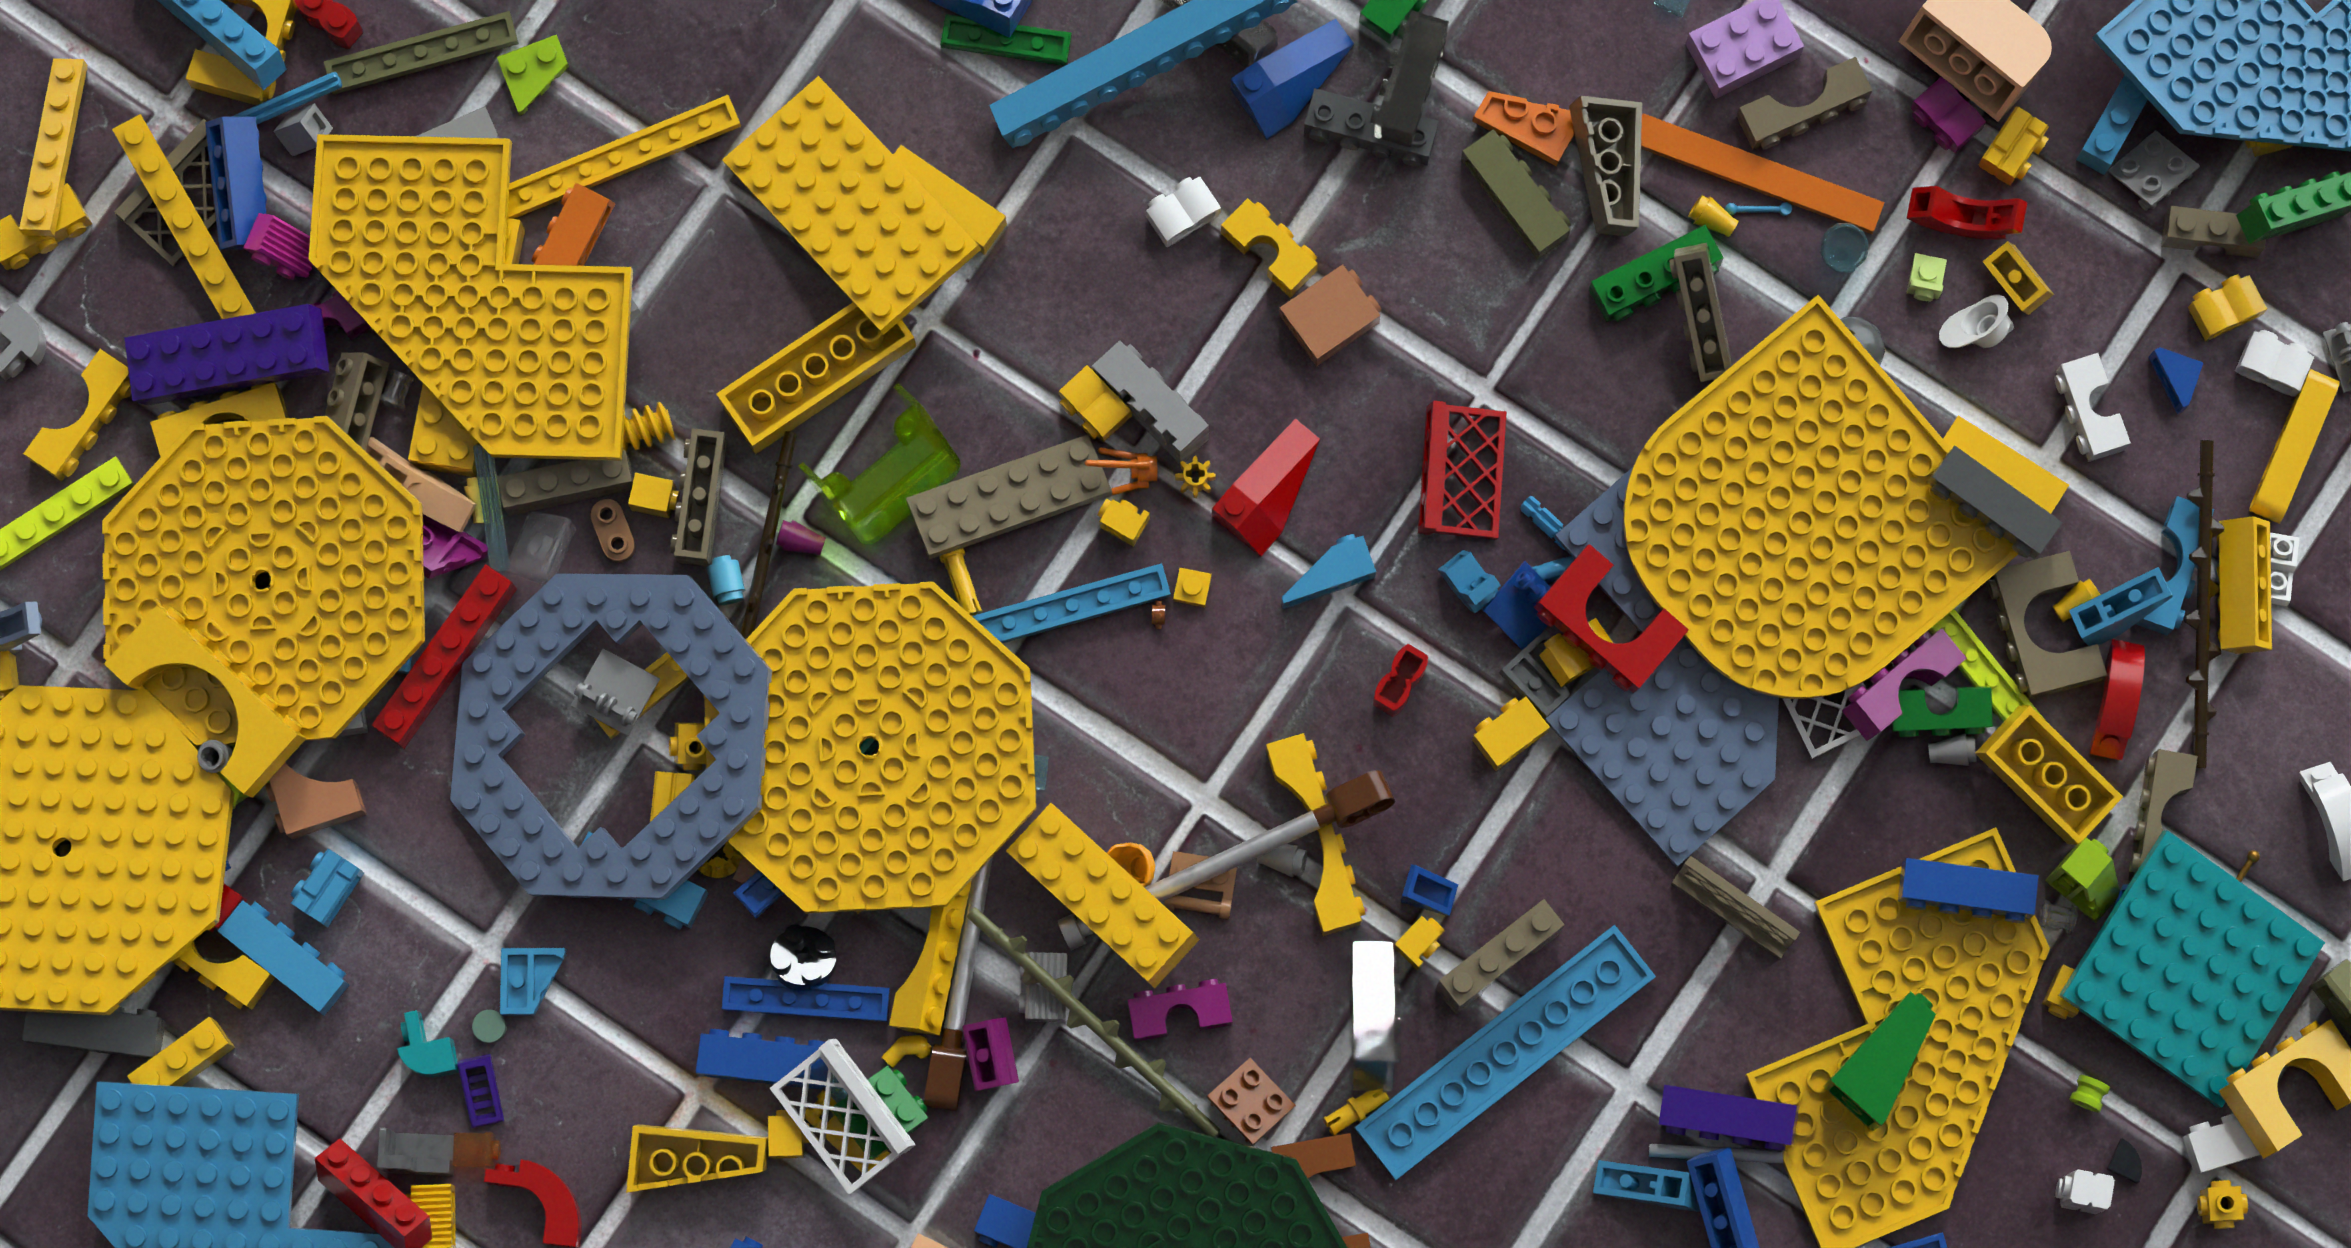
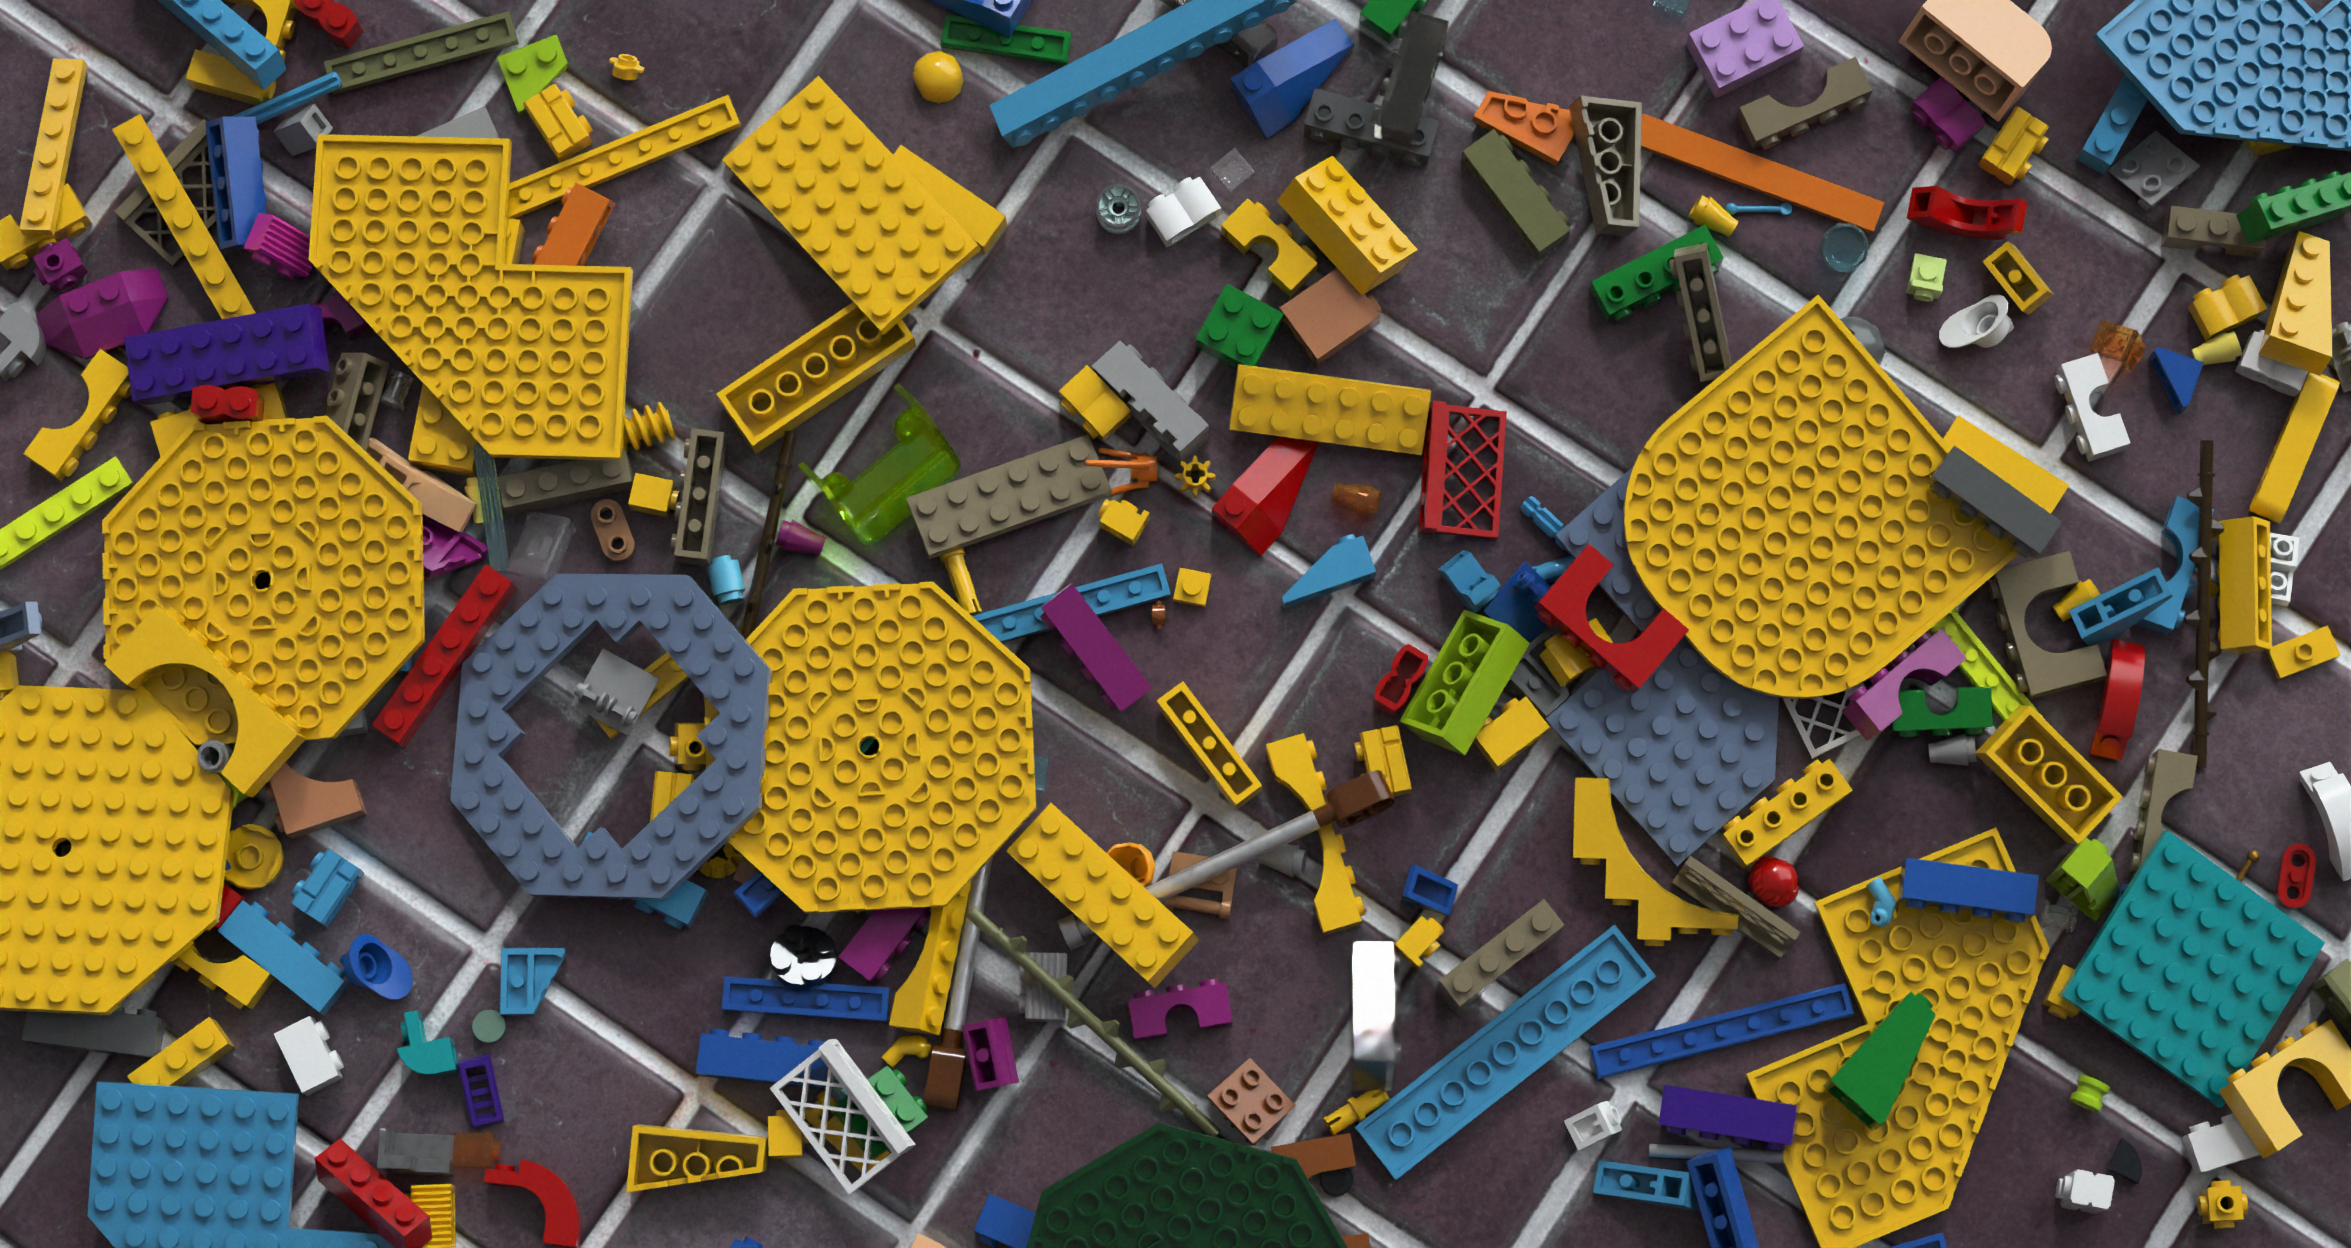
(59, 265): none -> magenta brick
(103, 312): none -> magenta wedge
(216, 405): none -> red brick
(254, 857): none -> yellow tile
(309, 1055): none -> white brick
(377, 967): none -> blue piece
(558, 123): none -> yellow brick
(626, 67): none -> yellow plate
(880, 939): none -> magenta brick
(938, 77): none -> yellow hair
(1096, 648): none -> magenta brick
(1118, 195): none -> light aqua wheel
(1209, 745): none -> yellow brick
(1232, 171): none -> clear plate
(1239, 329): none -> green brick
(1329, 409): none -> yellow plate
(1336, 1182): none -> black tile
(1347, 225): none -> yellow brick
(1358, 497): none -> clear orange cone
(1384, 751): none -> yellow brick
(1464, 682): none -> lime brick
(1593, 1124): none -> white bracket
(1658, 909): none -> yellow arch
(1721, 1031): none -> blue tile
(1773, 882): none -> red hair
(1785, 813): none -> yellow brick
(1884, 903): none -> medium azure arm
(2118, 344): none -> clear orange bracket
(2218, 349): none -> light yellow cone
(2295, 877): none -> red plate
(2300, 313): none -> yellow wedge
(2303, 652): none -> yellow plate

